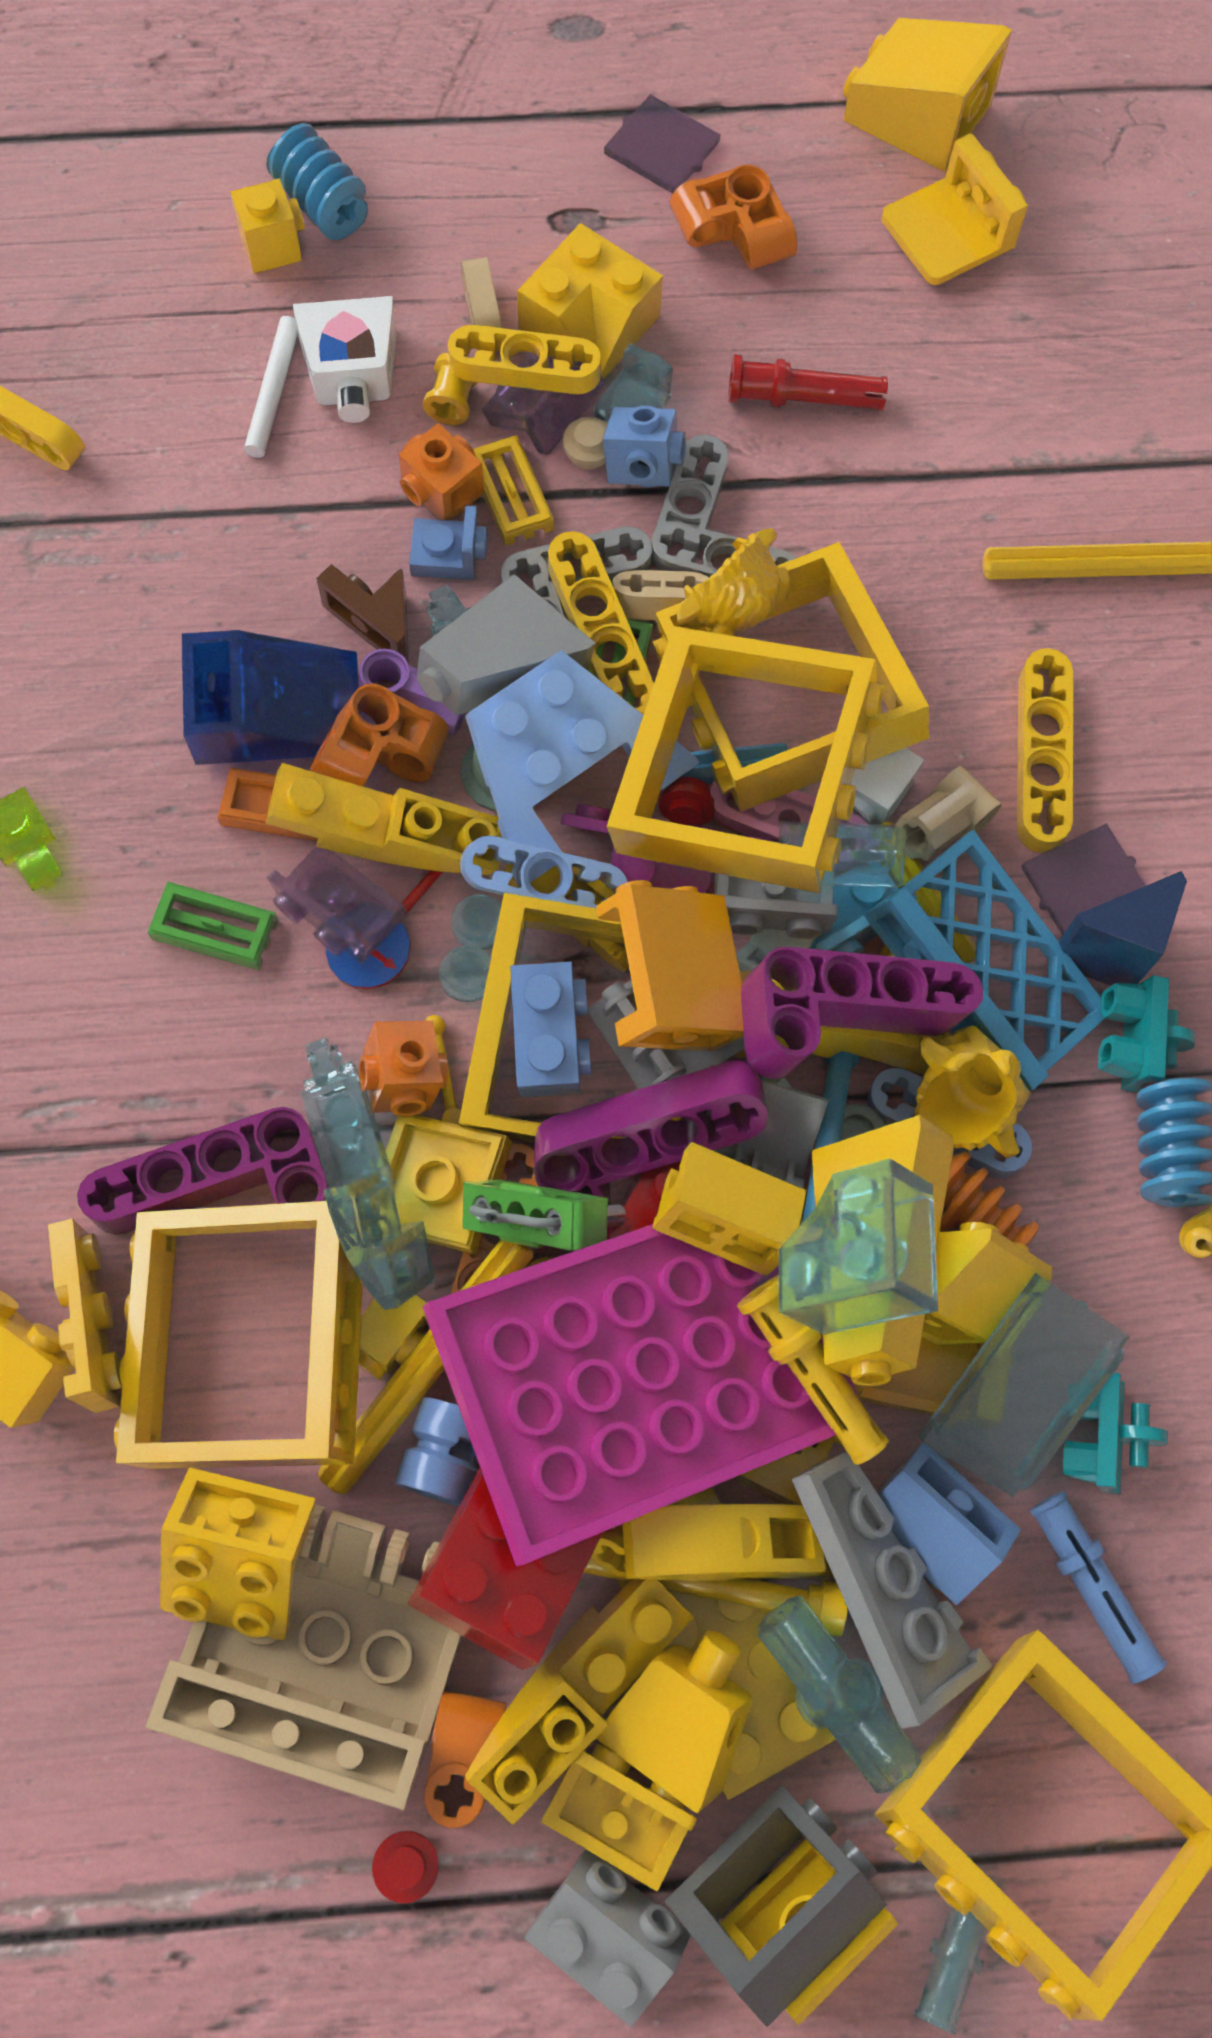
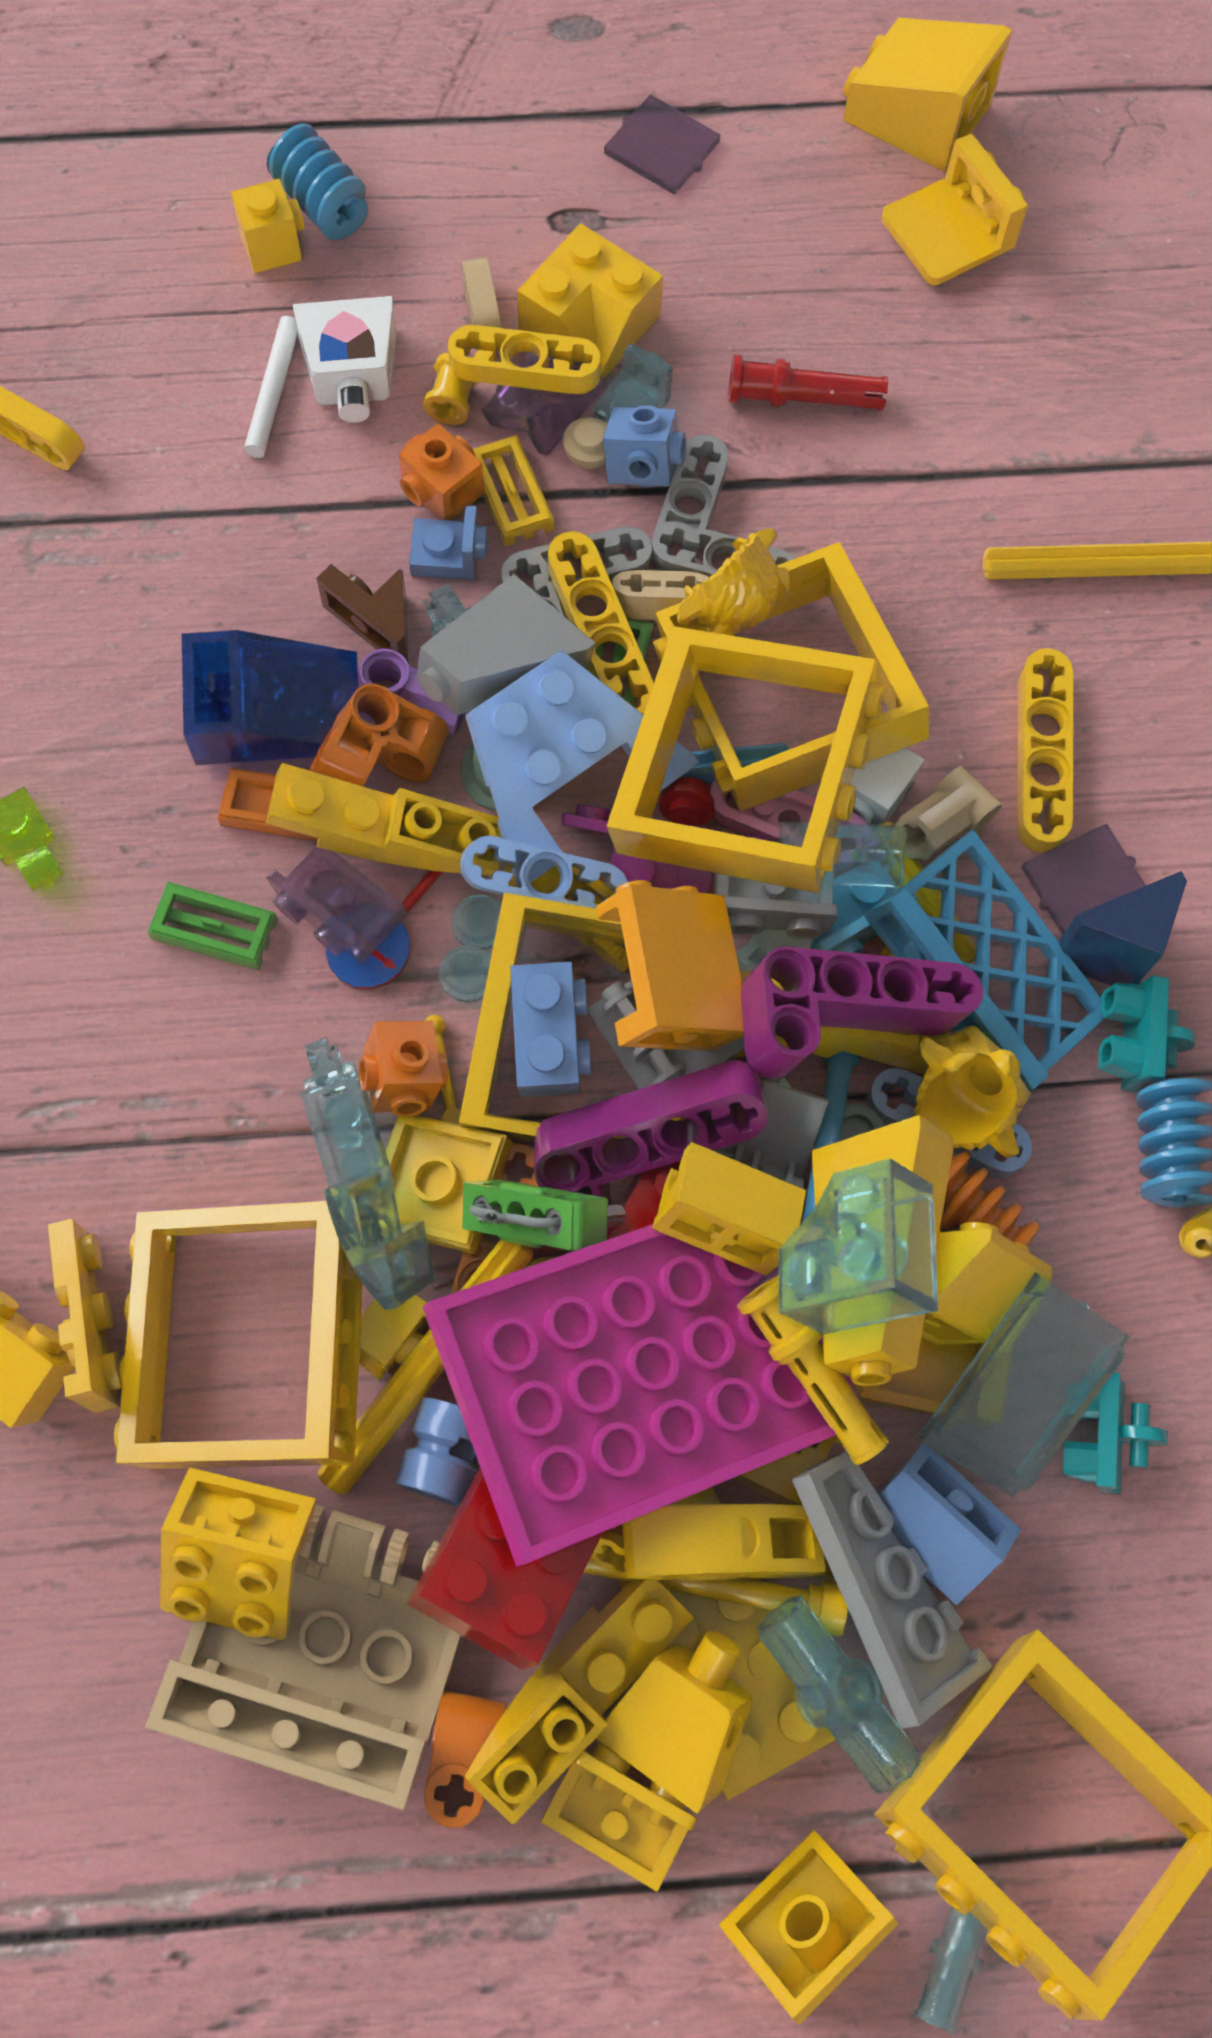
(200, 1181): magenta beam -> none
(405, 1866): red plate -> none
(609, 1937): light grey bracket -> none
(737, 208): orange piece -> none
(811, 1936): dark grey window -> none
(1103, 1596): medium blue pin -> none

